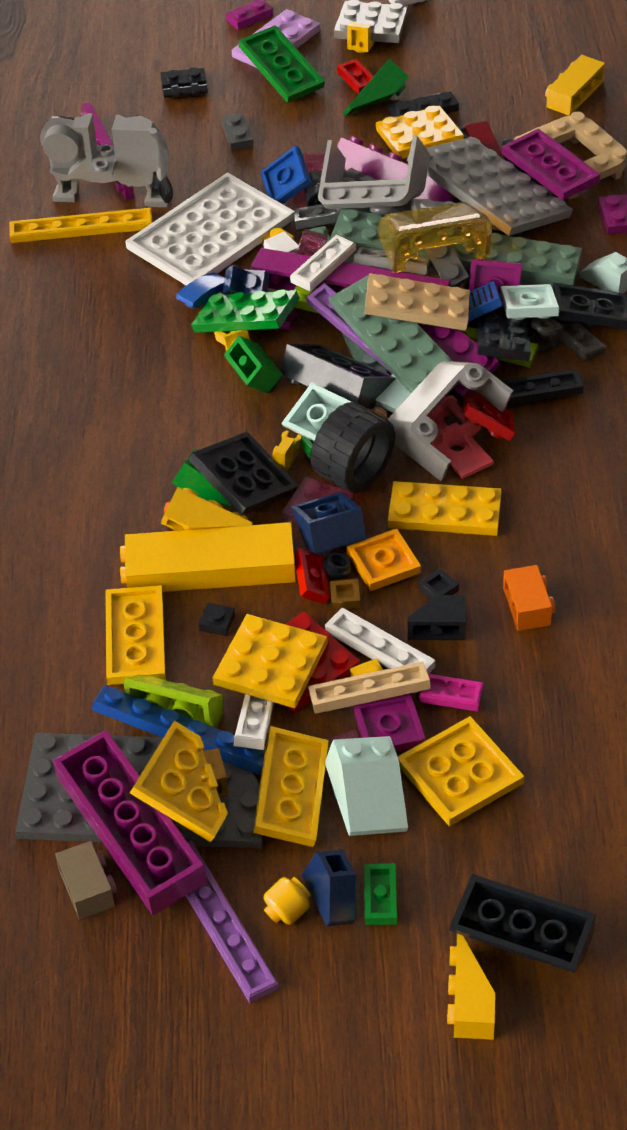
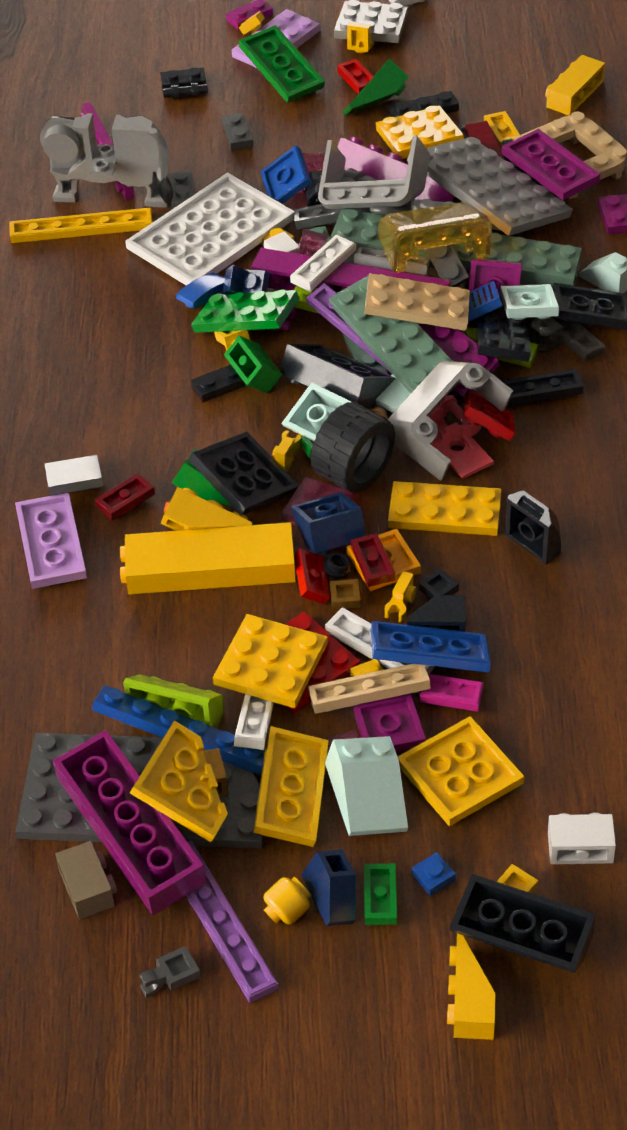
(50, 540): none -> lavender plate
(73, 475): none -> tile
(125, 496): none -> dark red plate
(134, 633): yellow plate -> none
(173, 968): none -> dark grey plate
(182, 186): none -> dark grey plate
(217, 383): none -> black plate
(217, 619): black plate -> none
(252, 24): none -> yellow plate
(372, 560): none -> dark red plate
(402, 594): none -> yellow plate
(429, 646): none -> blue tile
(433, 874): none -> blue plate
(501, 127): none -> yellow plate
(518, 879): none -> yellow plate
(528, 597): orange brick -> none
(533, 526): none -> black slope
(581, 839): none -> white brick

